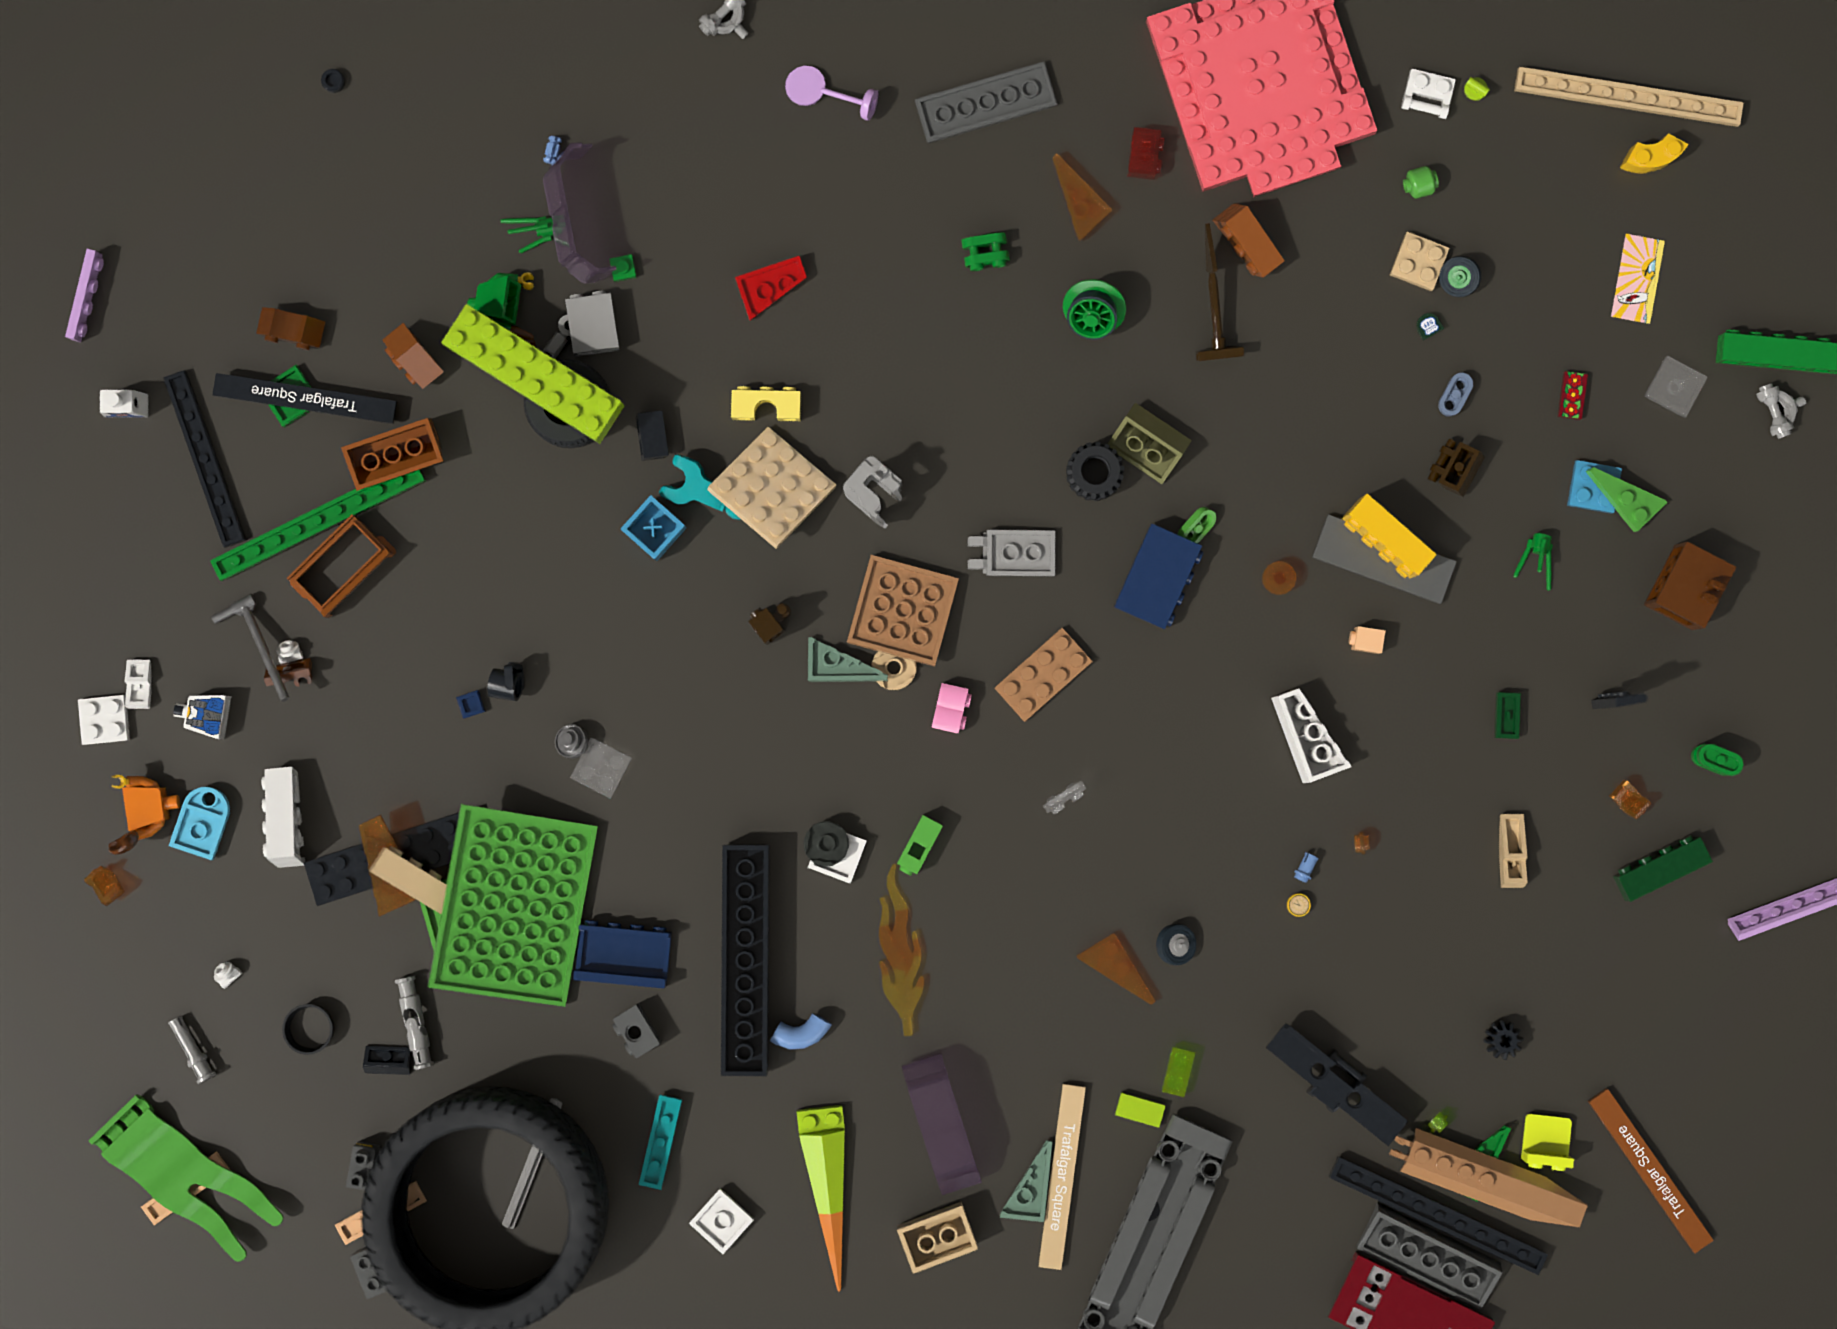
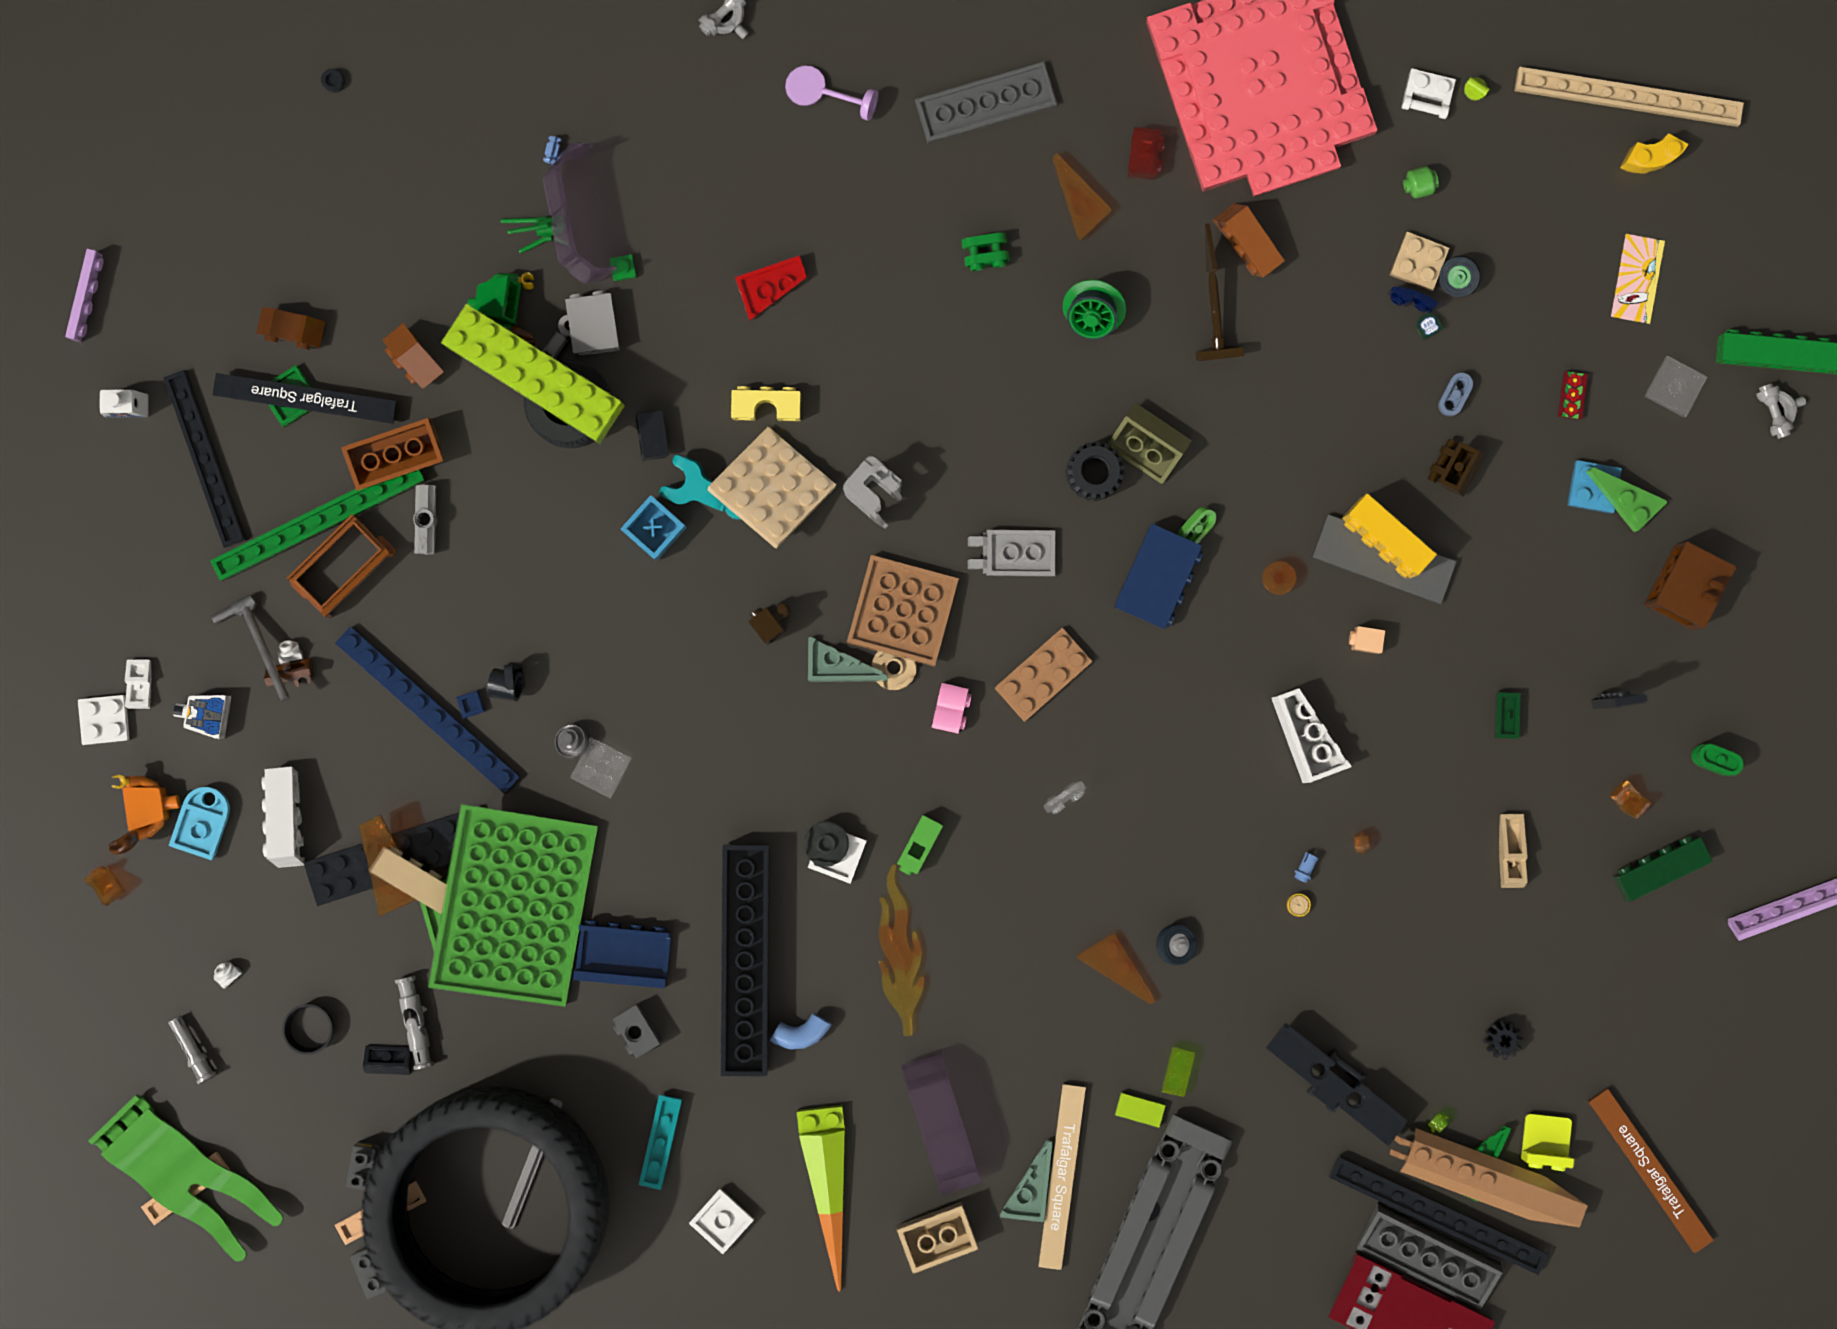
(425, 504): none -> light grey piece
(427, 710): none -> dark blue plate
(1403, 296): none -> clear blue slope
(1541, 545): green plant -> none

